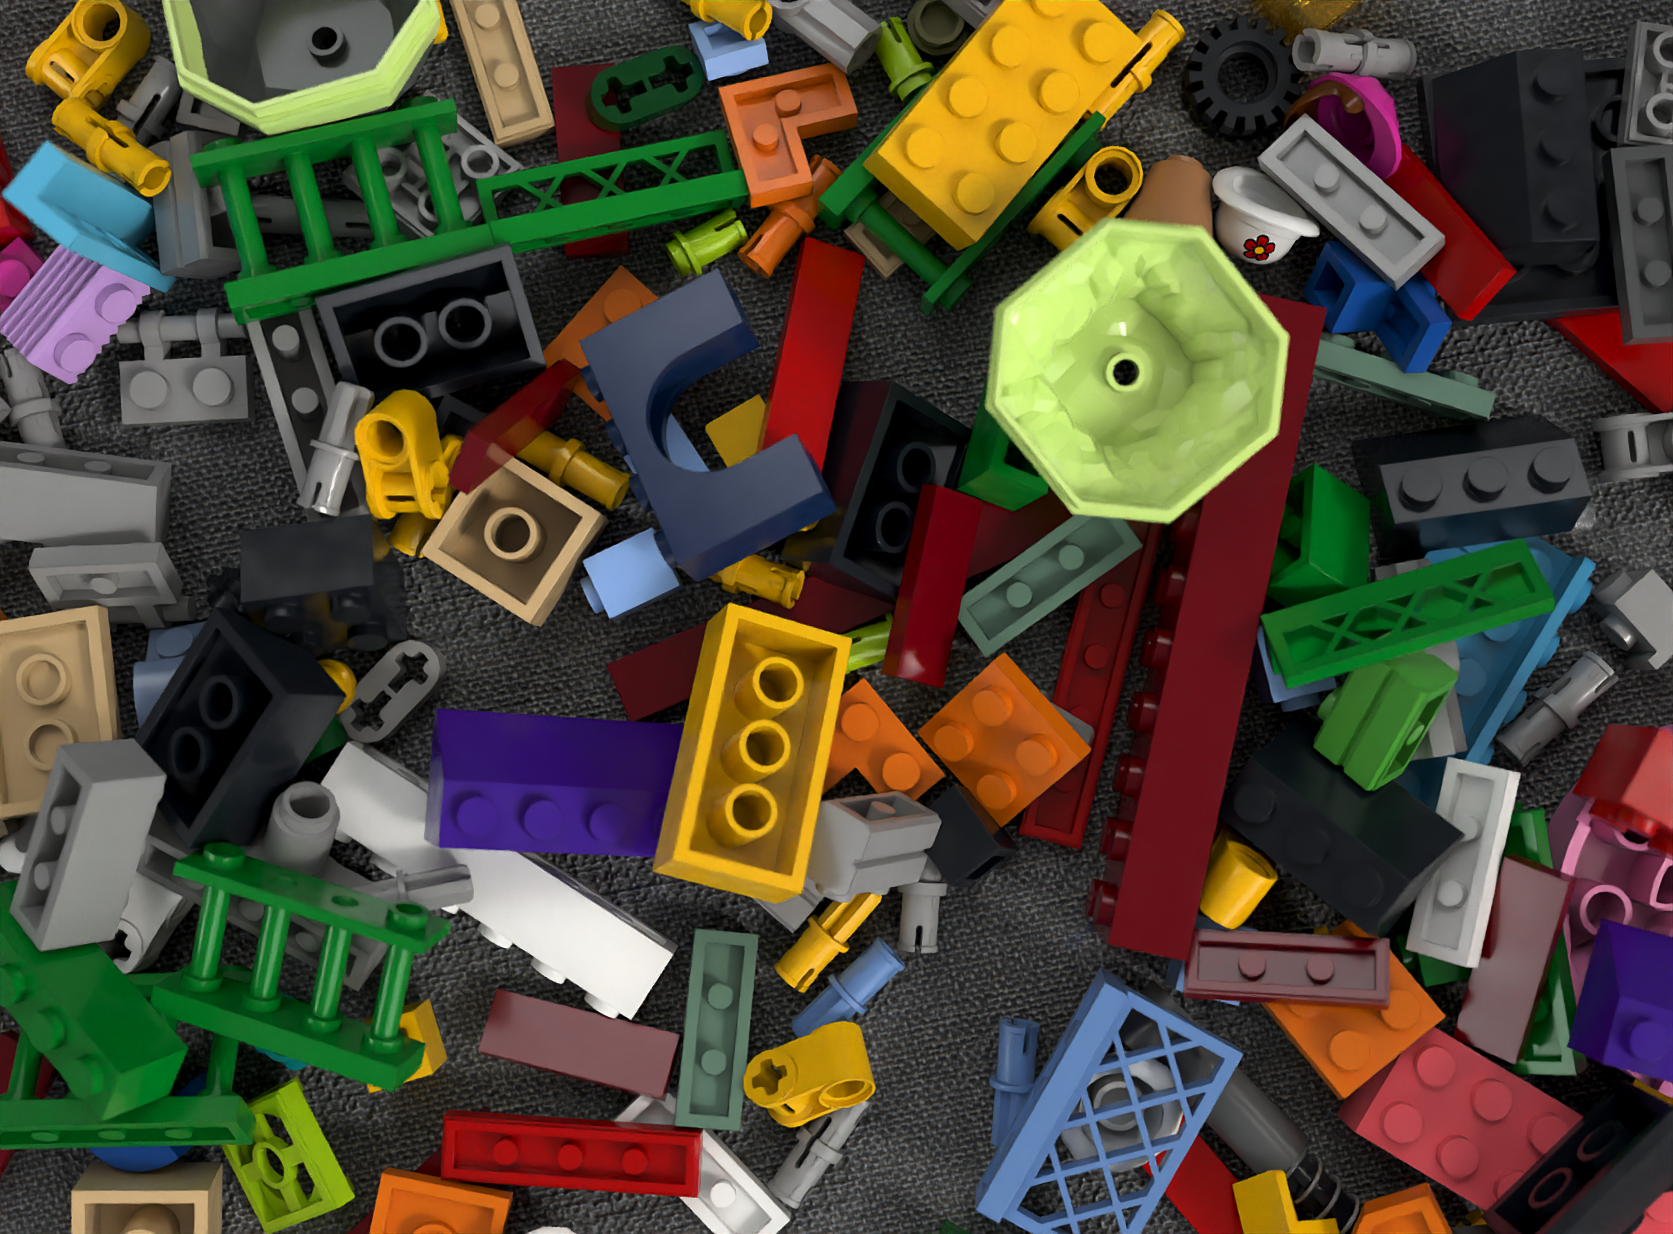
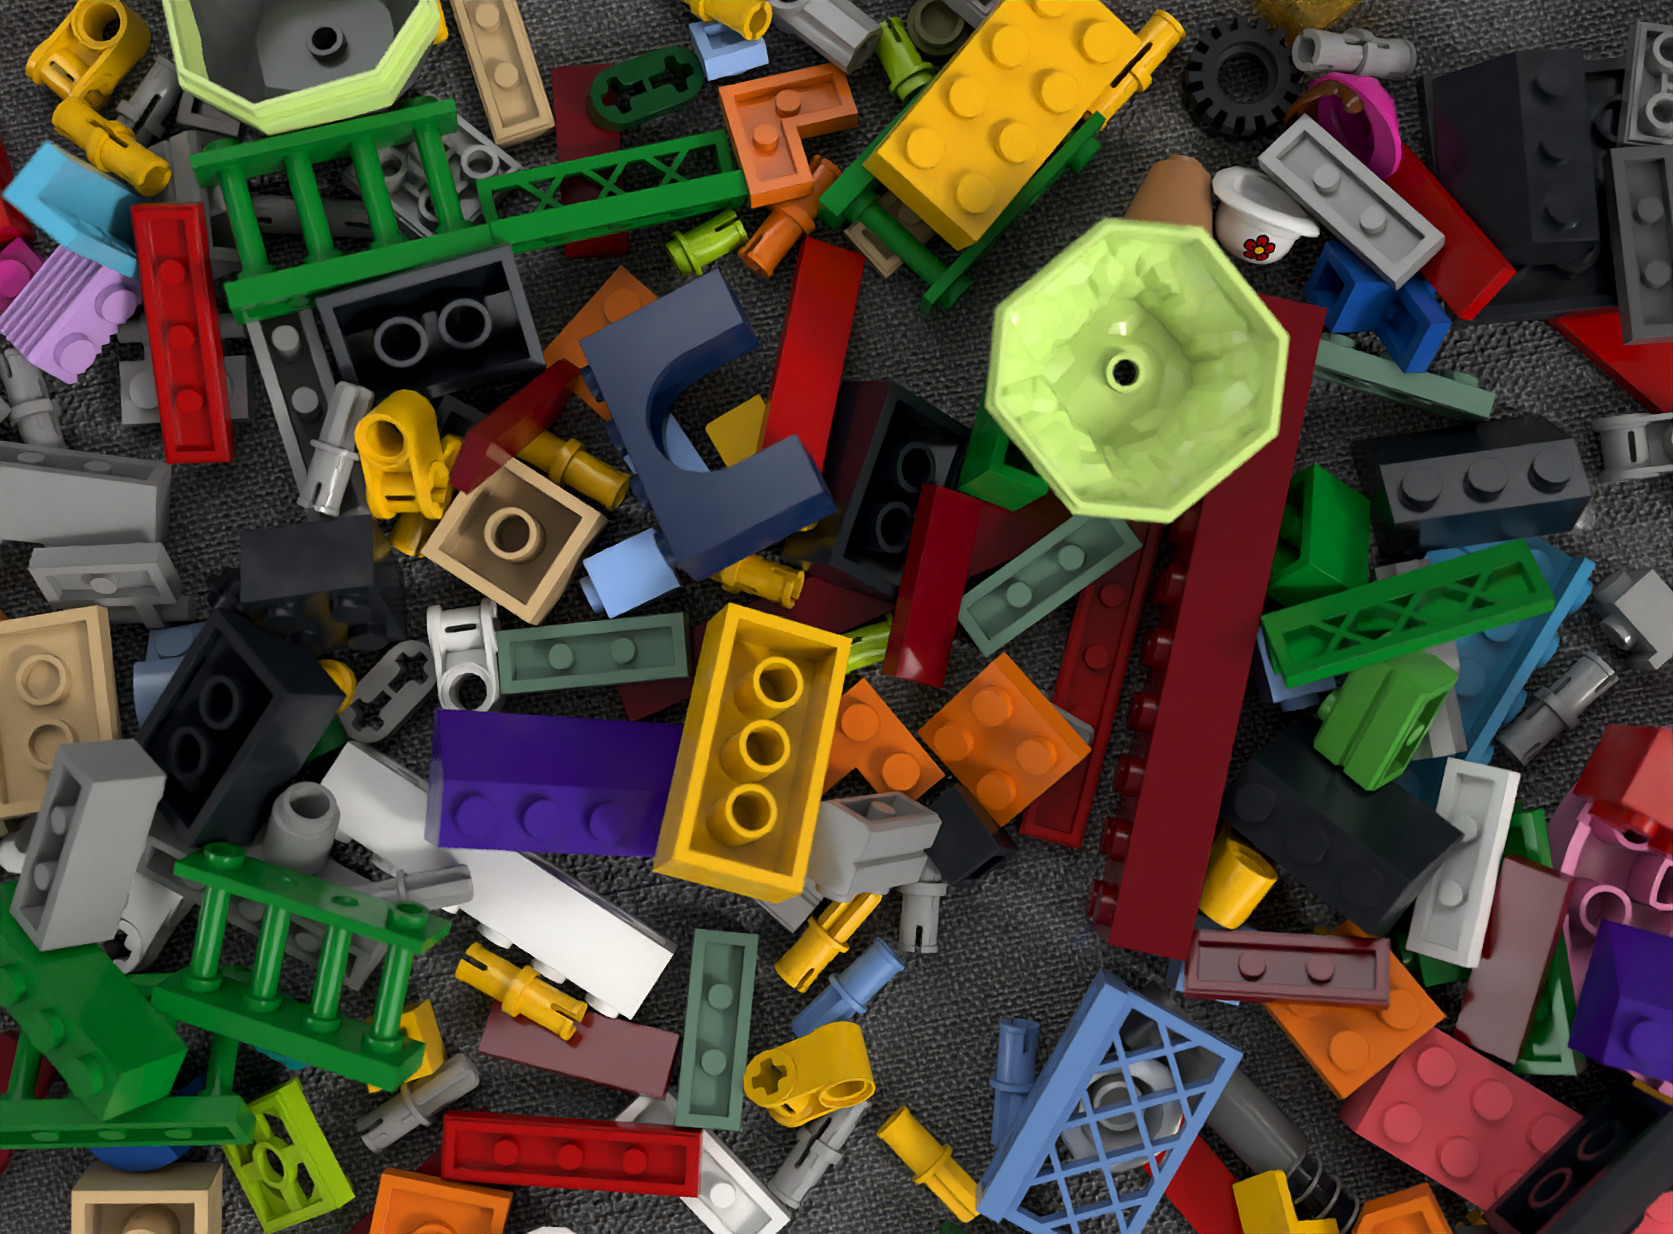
(183, 331): none -> red tile
(418, 1103): none -> light grey axle
(466, 652): none -> white piece
(521, 991): none -> yellow pin
(595, 654): none -> sand green plate
(931, 1163): none -> yellow axle
(1081, 202): yellow piece -> none

